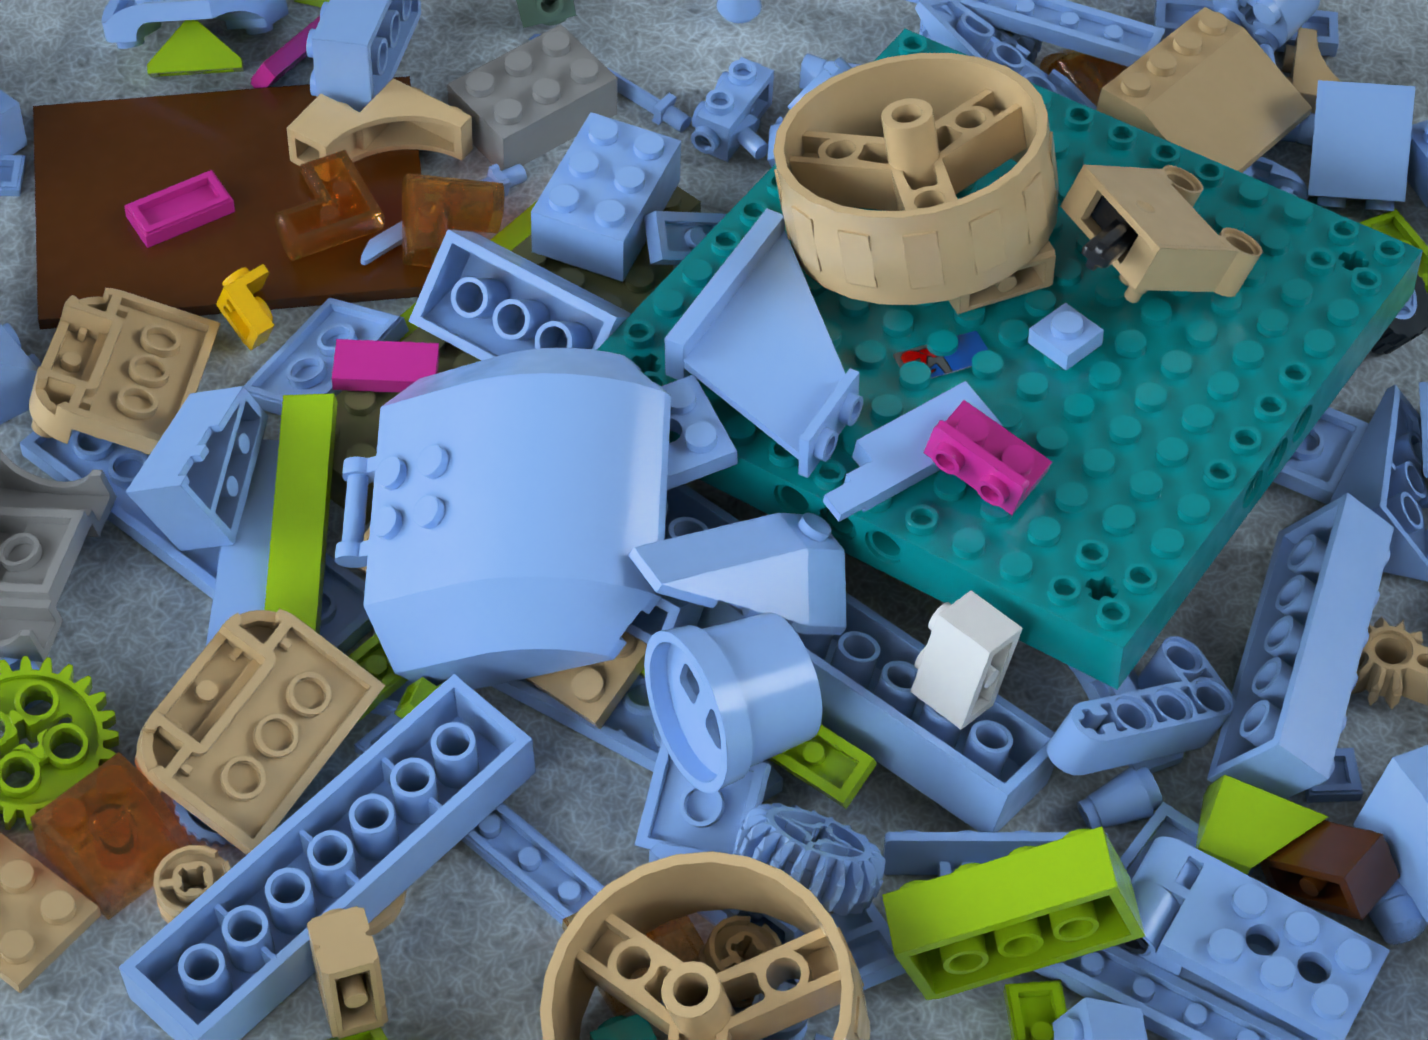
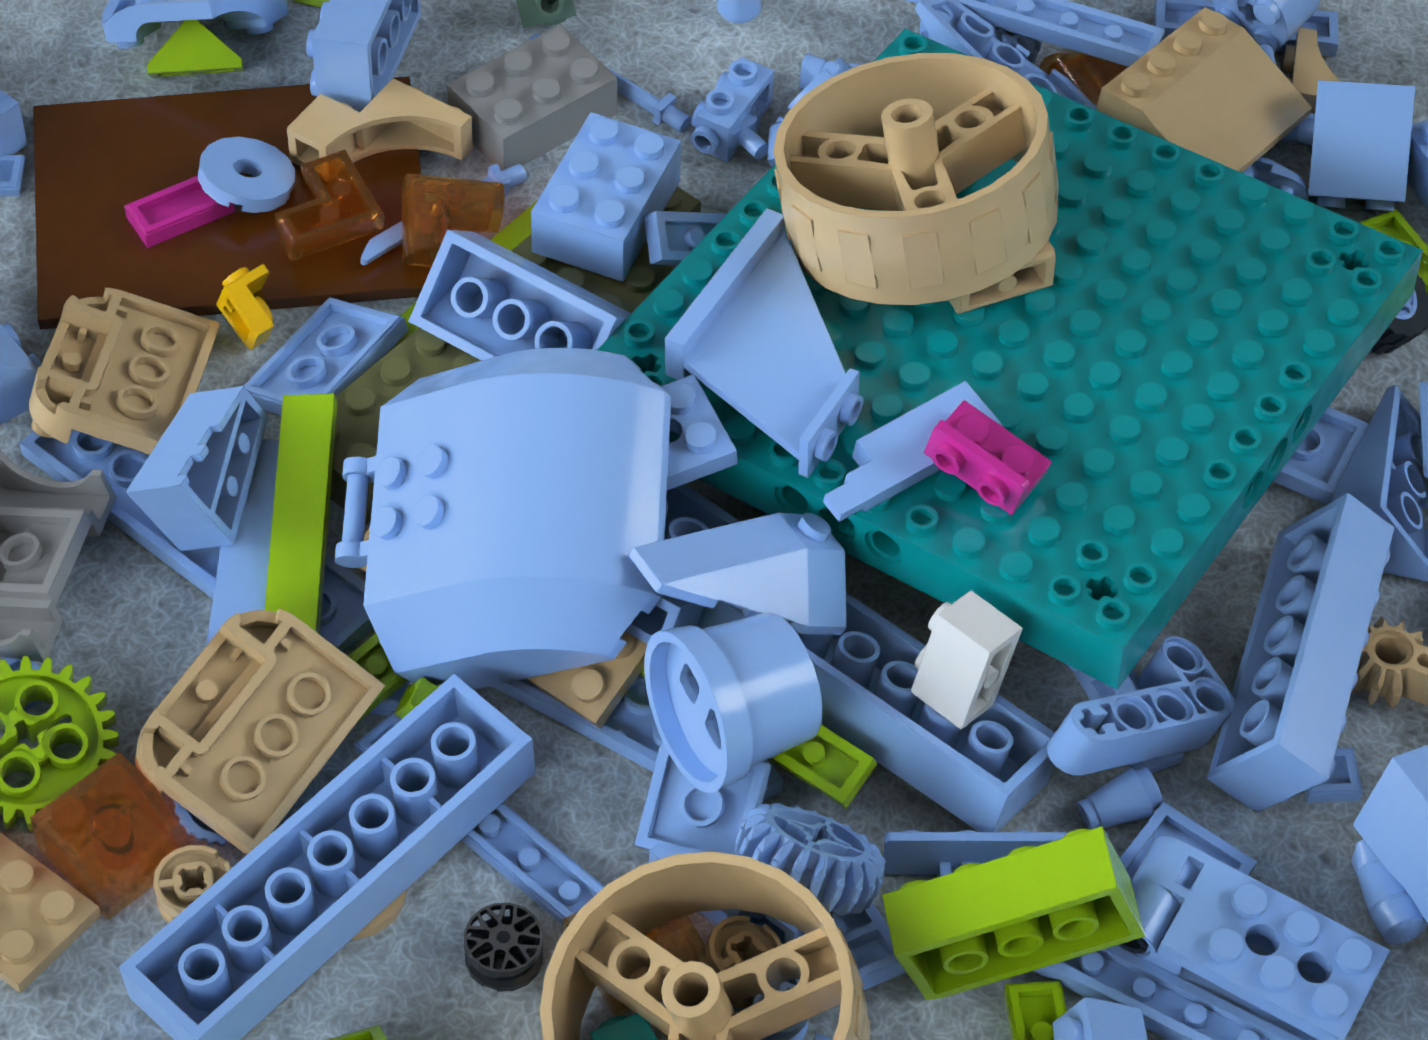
(270, 168): none -> light blue tile
(283, 59): dark pink tile -> none
(347, 971): tan brick -> none
(382, 364): dark pink tile -> none
(505, 949): none -> black wheel
(968, 346): sticker -> none
(1065, 336): light blue plate -> none
(1153, 234): tan piece -> none
(1248, 824): lime slope -> none
(1334, 869): reddish brown brick -> none

